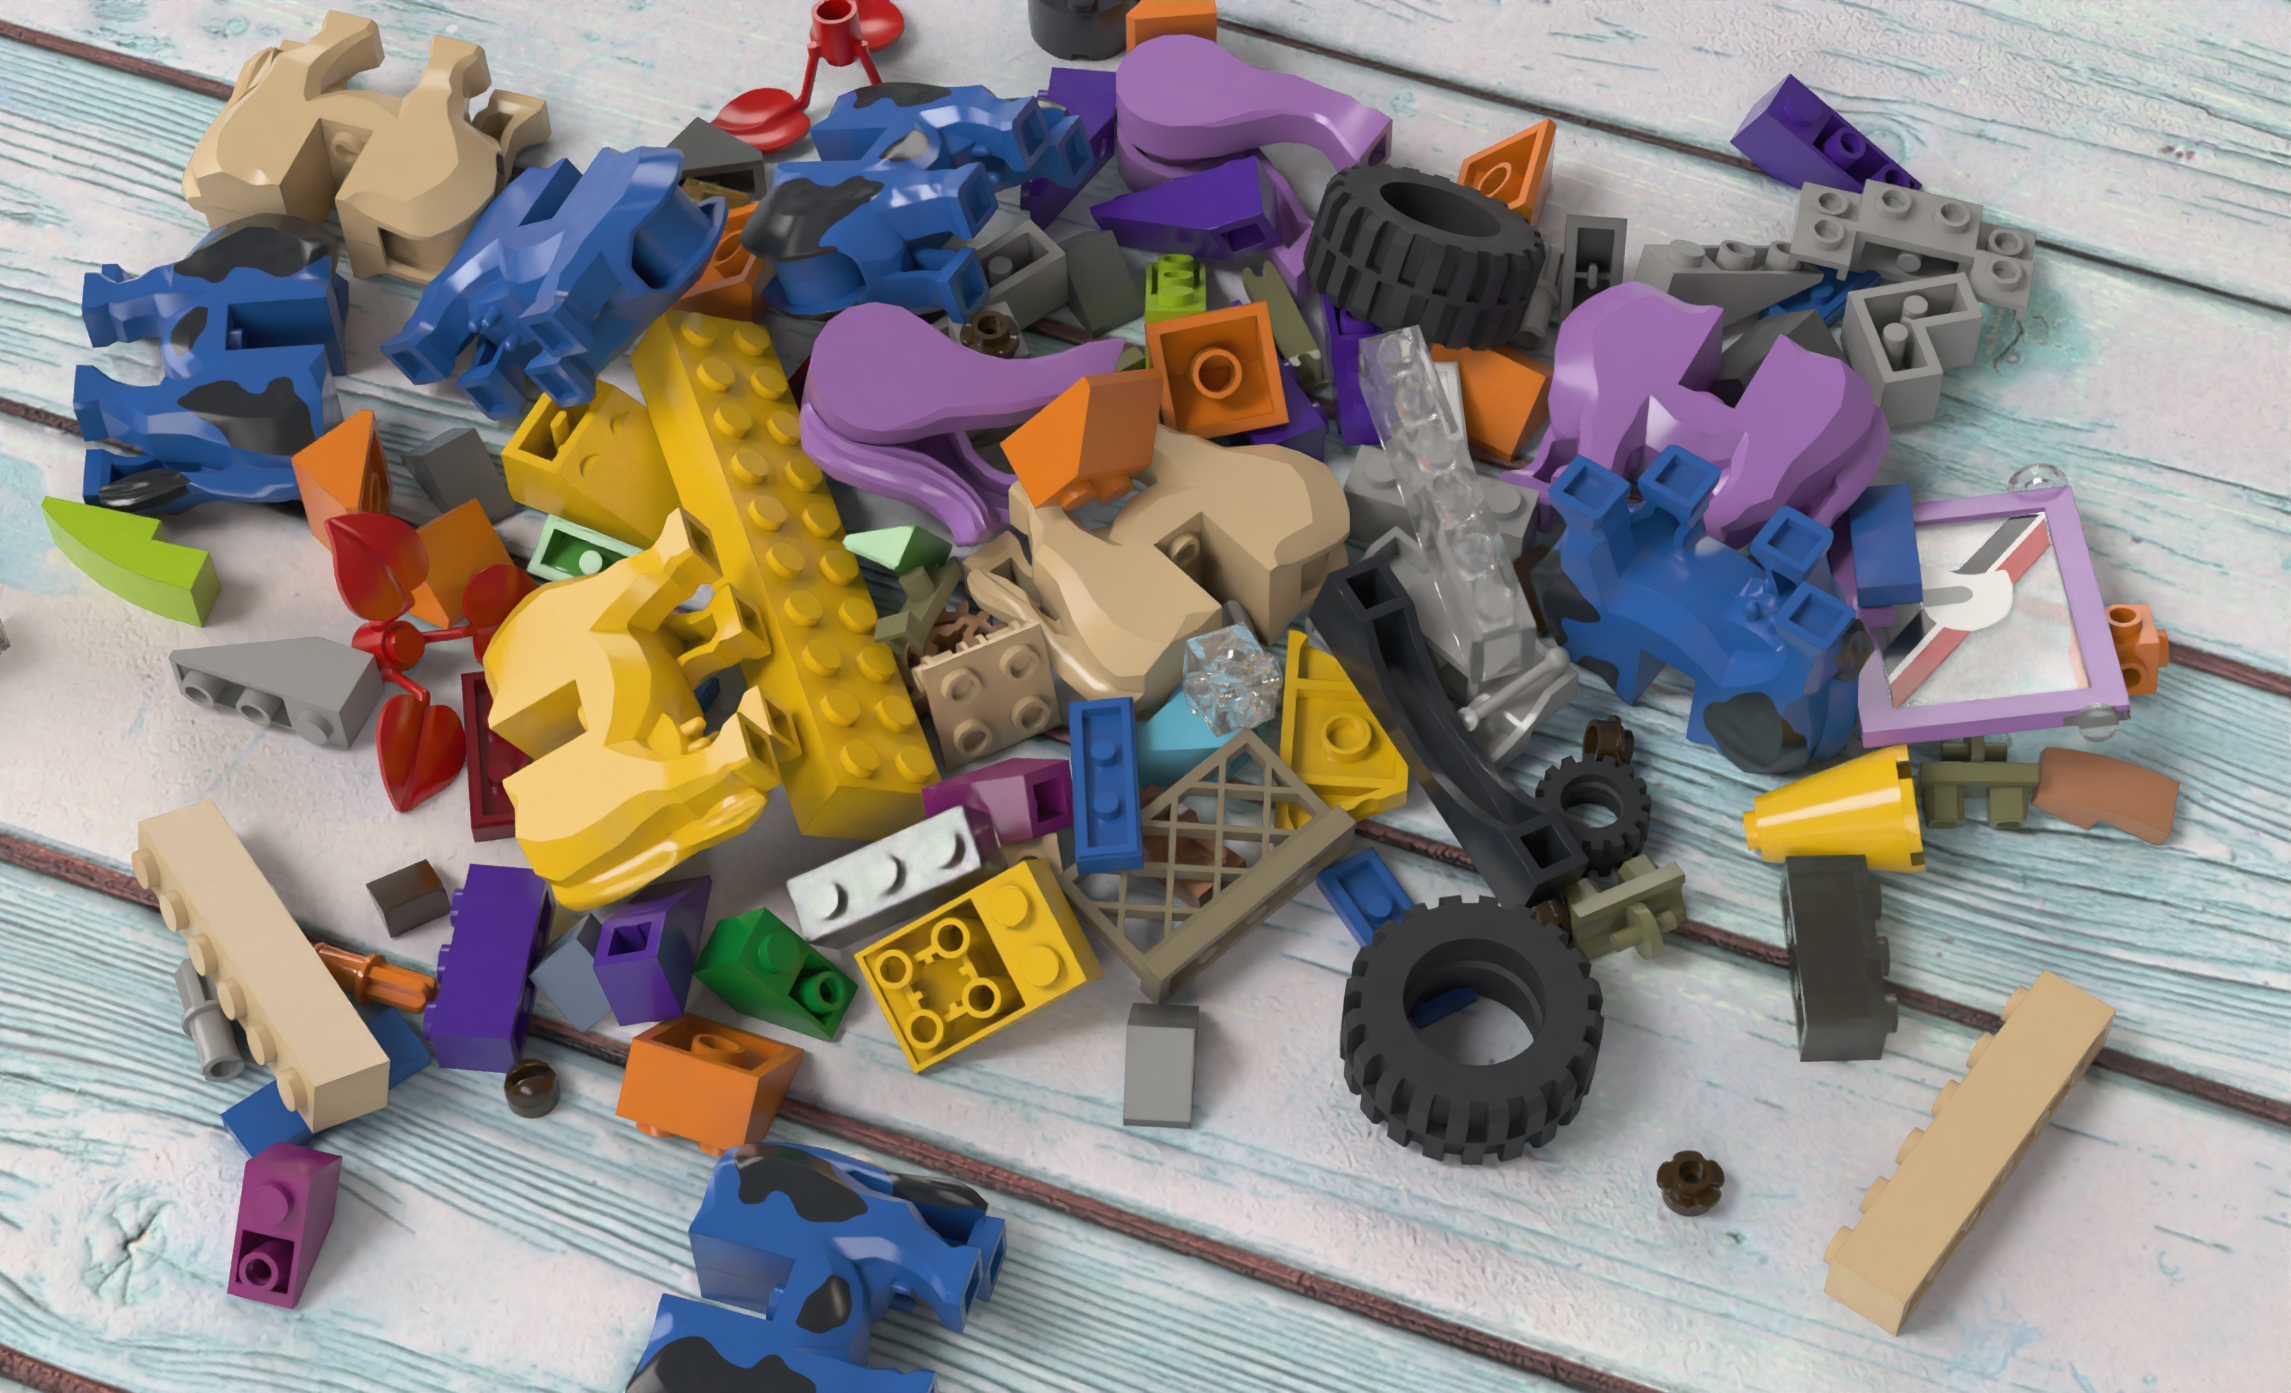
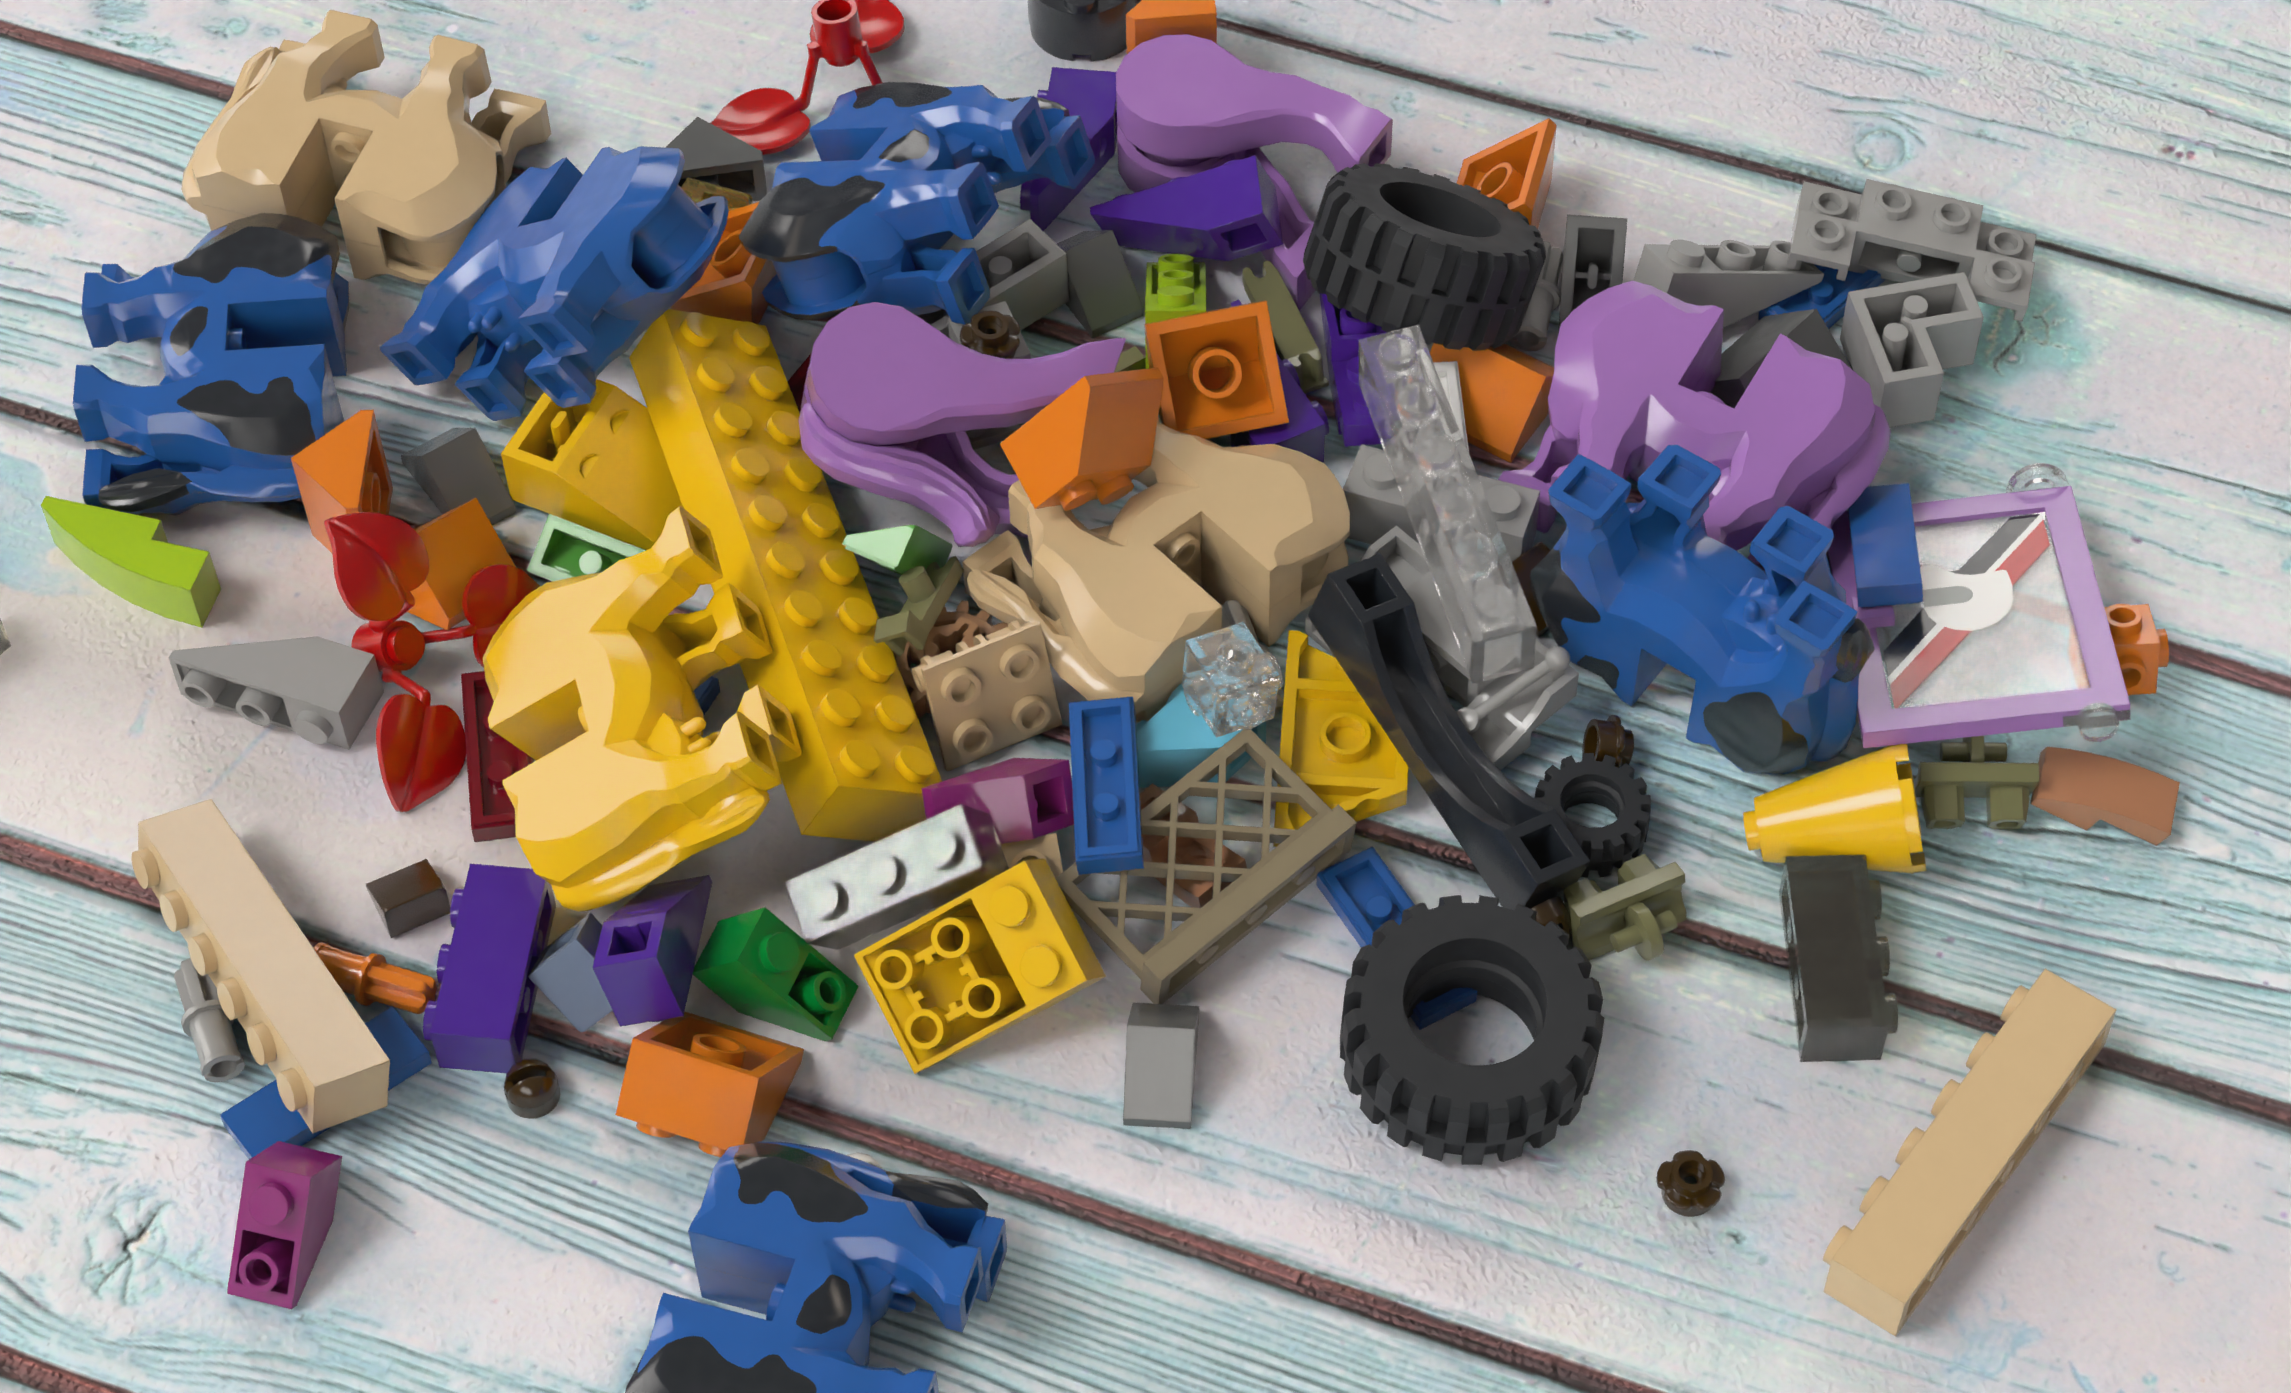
(1805, 140): dark purple slope -> none

